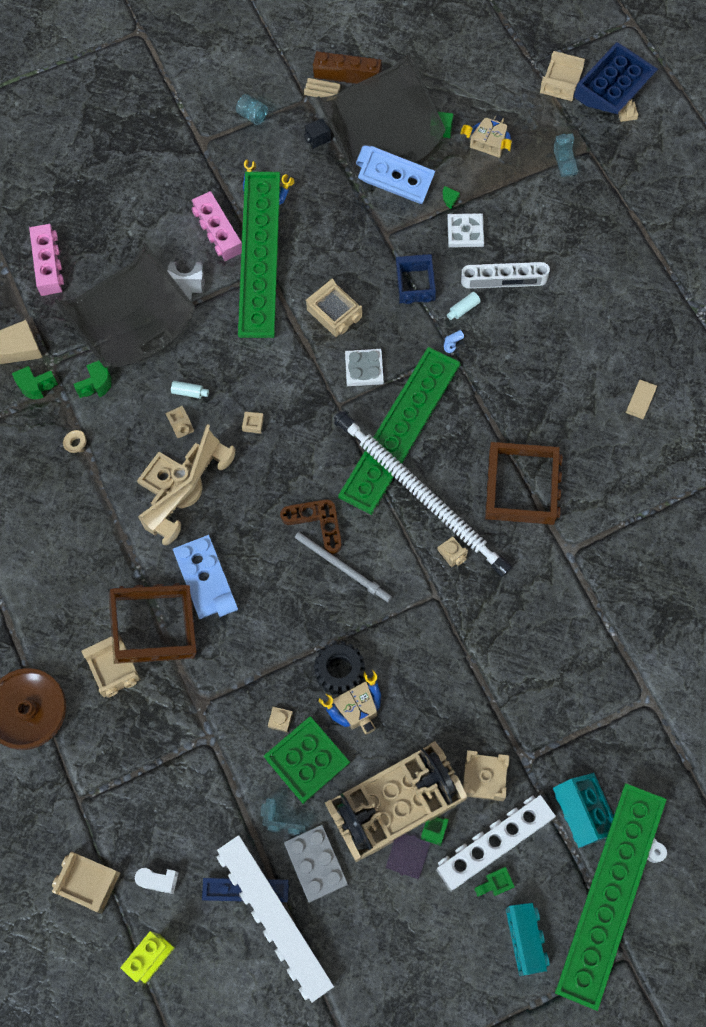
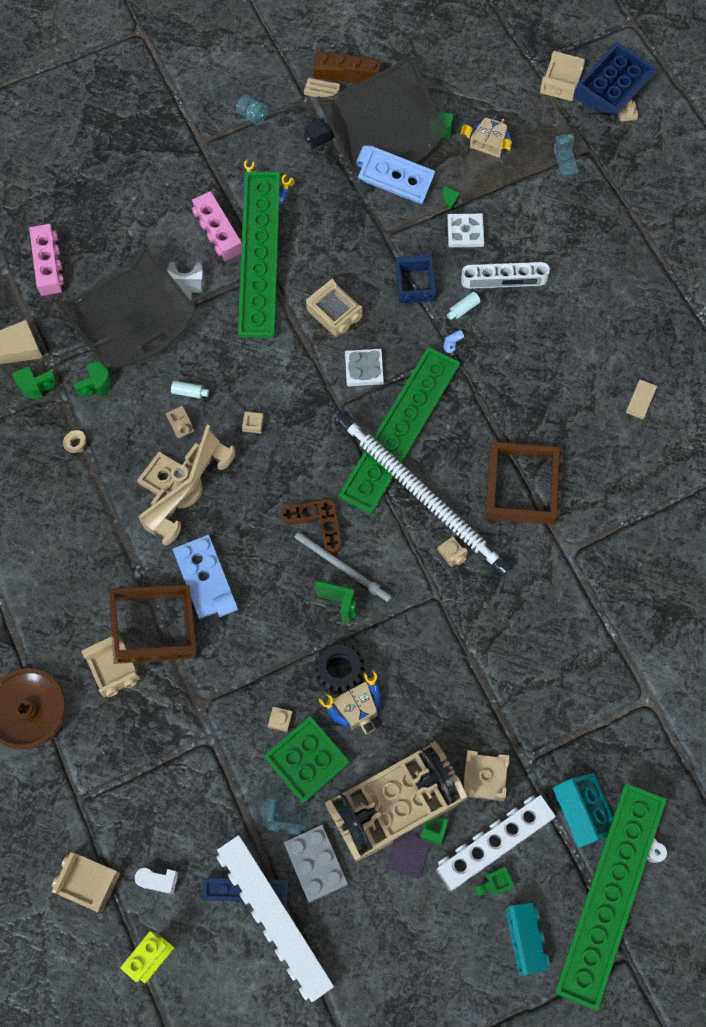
(341, 594): none -> green bracket

